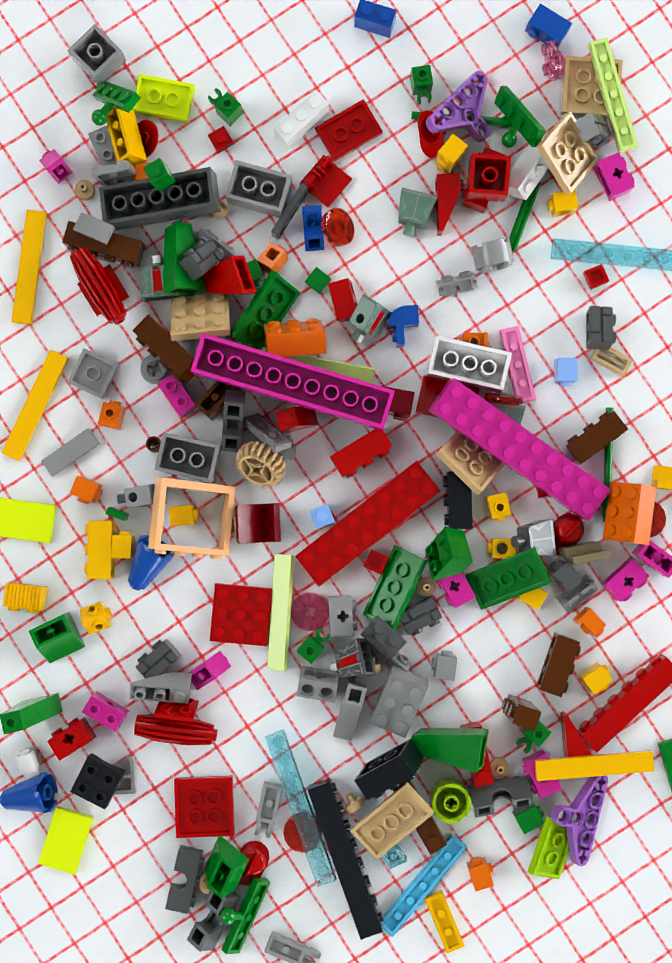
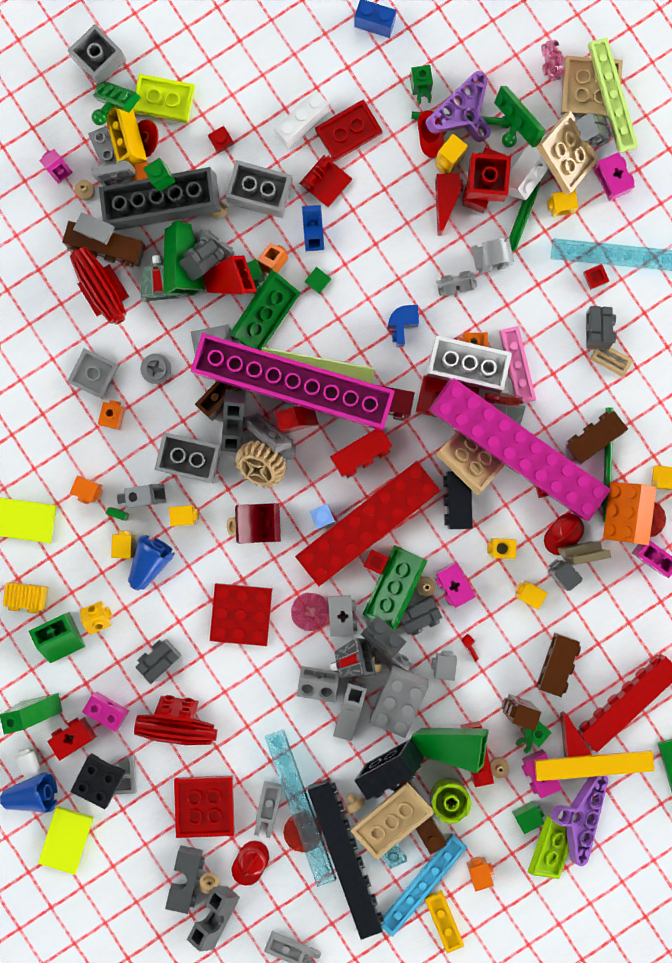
(29, 267): yellow tile -> none
(35, 405): yellow tile -> none
(70, 452): light grey tile -> none
(98, 549): yellow brick -> none
(152, 441): reddish brown hinge -> none
(158, 514): light nougat window -> none
(161, 345): reddish brown brick -> none
(164, 688): light grey slope -> none
(177, 395): dark pink brick -> none
(200, 315): tan plate -> none
(209, 670): dark pink slope -> none
(224, 868): green slope -> none
(226, 107): green brick -> none
(244, 917): green plate -> none
(280, 612): yellowish green tile -> none
(290, 211): dark grey tile -> none
(295, 338): orange brick -> none
(312, 647): green brick -> none
(338, 227): clear red tile -> none
(343, 299): red hinge -> none
(368, 318): sand green torso -> none
(414, 210): sand green torso -> none
(448, 554): green slope -> none
(467, 640): none -> red hand
(498, 506): yellow brick -> none
(508, 578): green tile -> none
(513, 789): dark grey arch -> none
(536, 534): torso -> none
(547, 25): blue brick -> none
(565, 371): light blue brick -> none
(578, 594): light grey hinge -> none
(589, 622): orange brick -> none
(596, 678): yellow brick -> none
(615, 581): dark pink brick -> none

